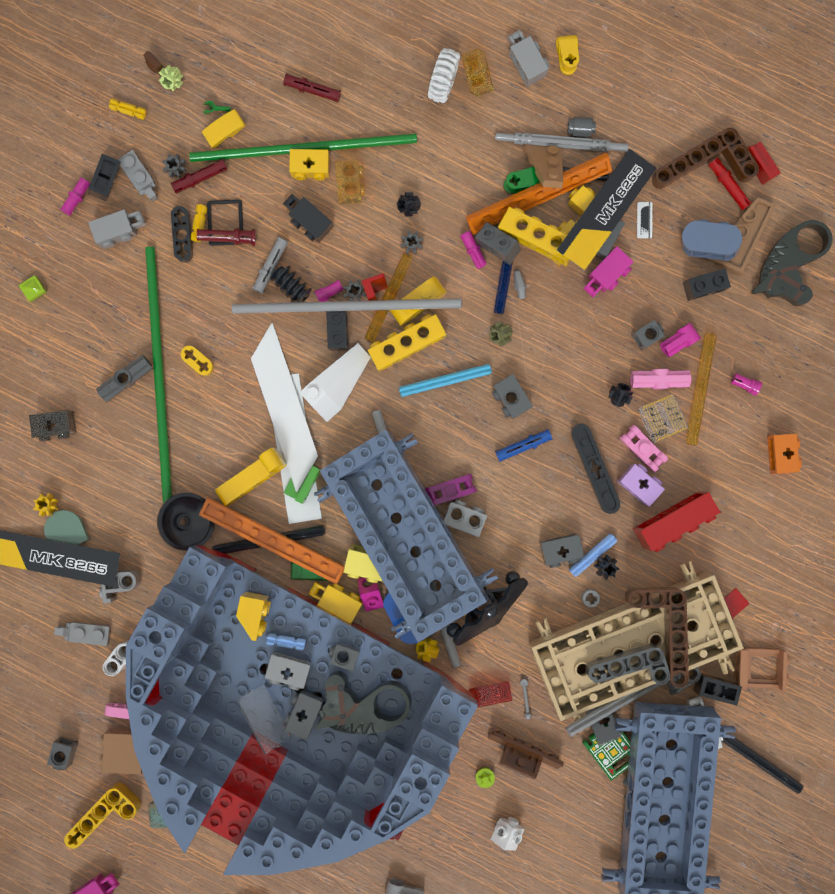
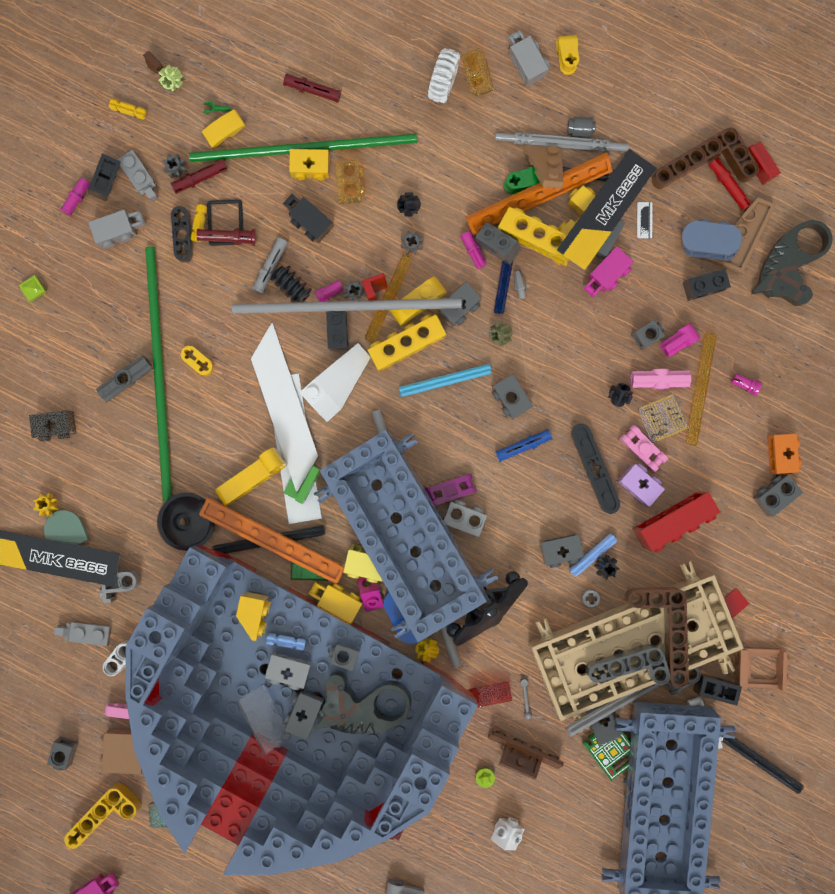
(471, 300): none -> dark grey brick
(779, 499): none -> dark grey brick

